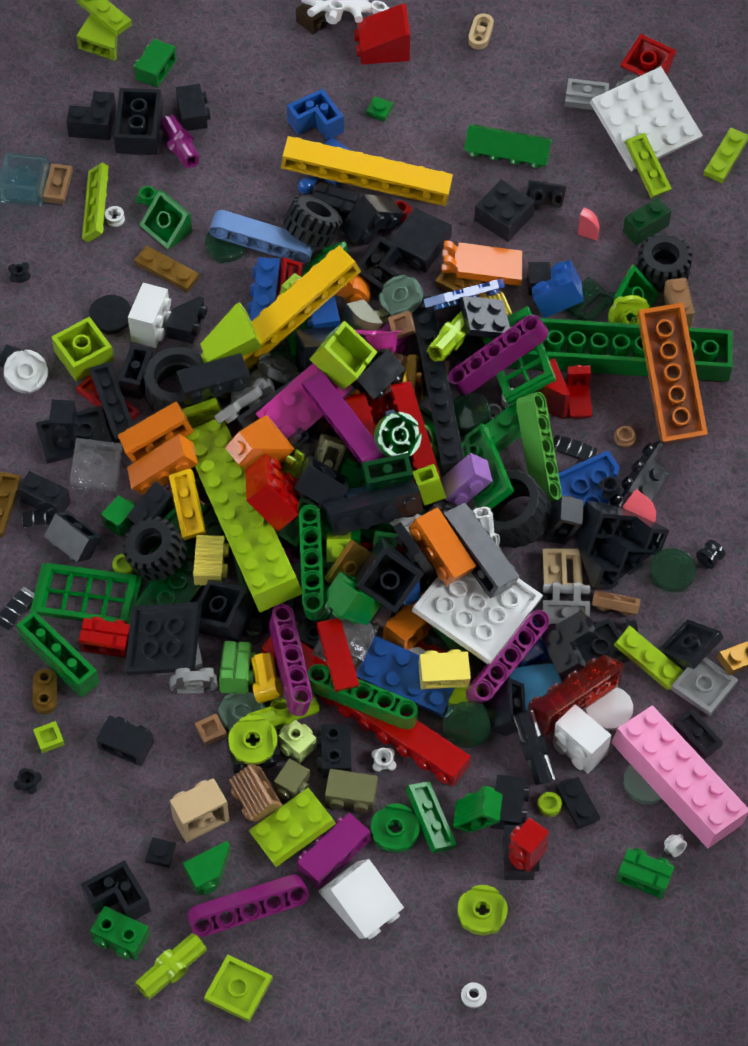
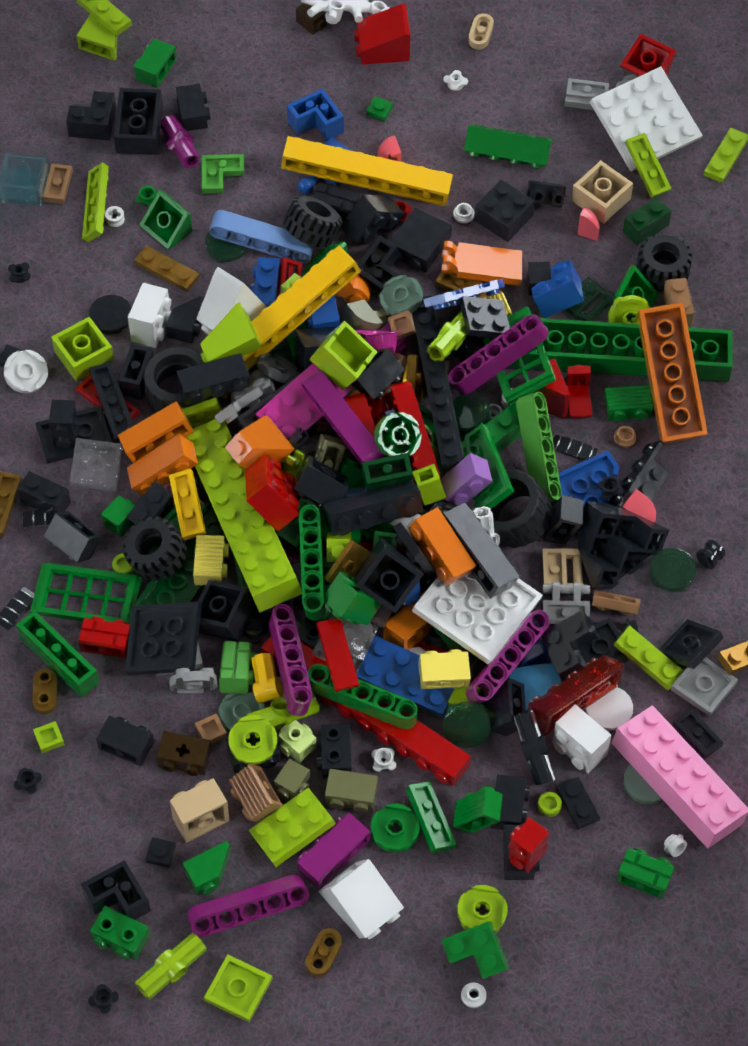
(103, 991): none -> black plate
(174, 745): none -> dark brown brick
(219, 166): none -> bright green plate
(222, 296): none -> white slope
(321, 953): none -> pearl gold plate
(390, 149): none -> coral brick
(455, 80): none -> white plate
(463, 208): none -> white plate
(482, 944): none -> green brick
(602, 191): none -> tan brick
(628, 402): none -> green brick

